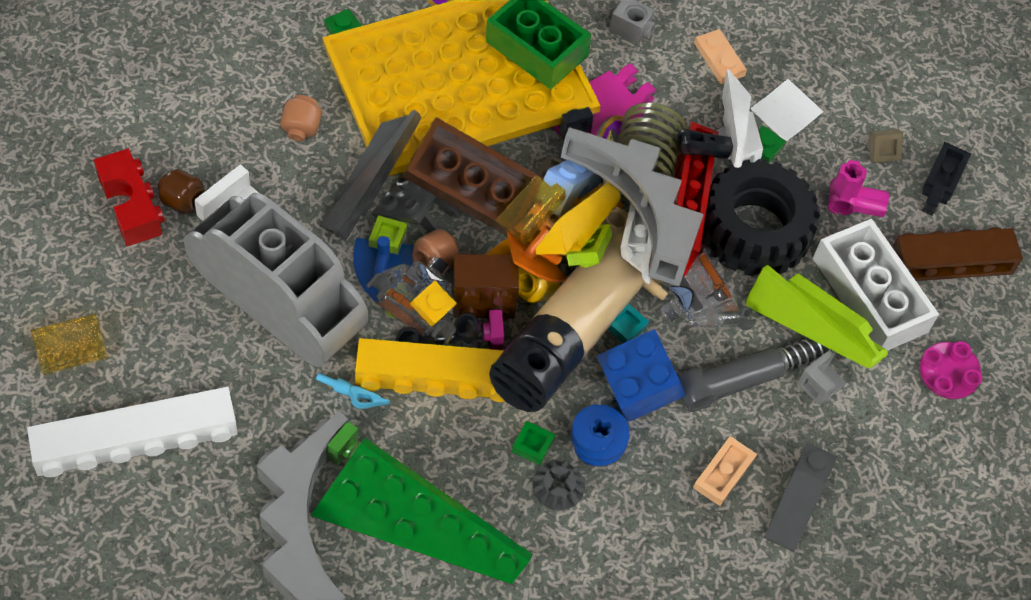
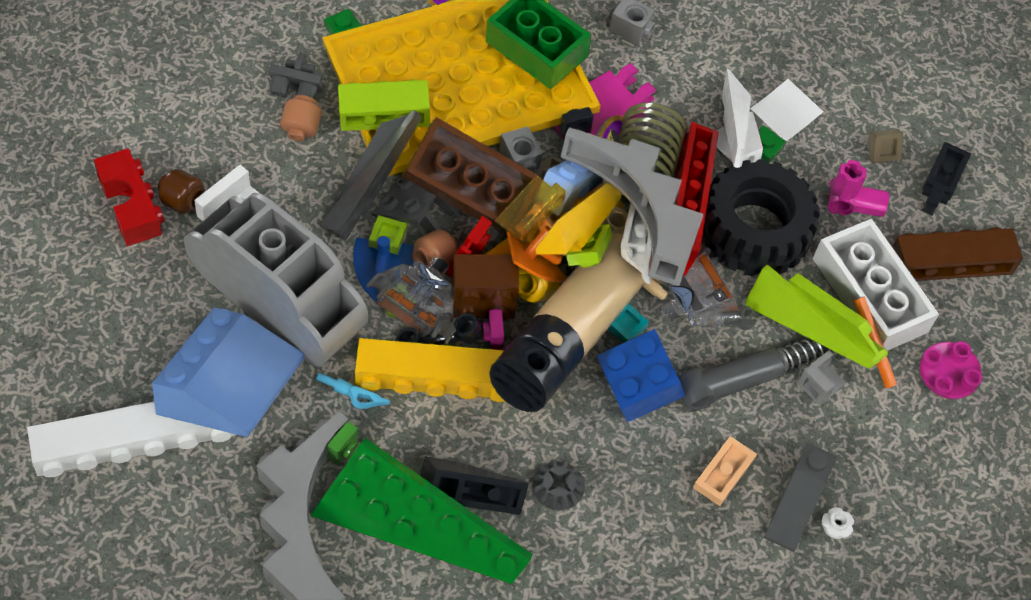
(69, 344): clear yellow panel -> none
(225, 374): none -> medium blue slope
(295, 73): none -> dark grey hips
(370, 104): none -> lime brick
(433, 303): yellow plate -> none
(475, 241): none -> red plate
(475, 486): none -> black slope
(521, 142): none -> light grey brick
(533, 443): green plate -> none
(596, 448): blue piece -> none
(704, 144): black bar -> none
(719, 55): light nougat plate -> none
(834, 530): none -> white plate
(883, 366): none -> orange bar

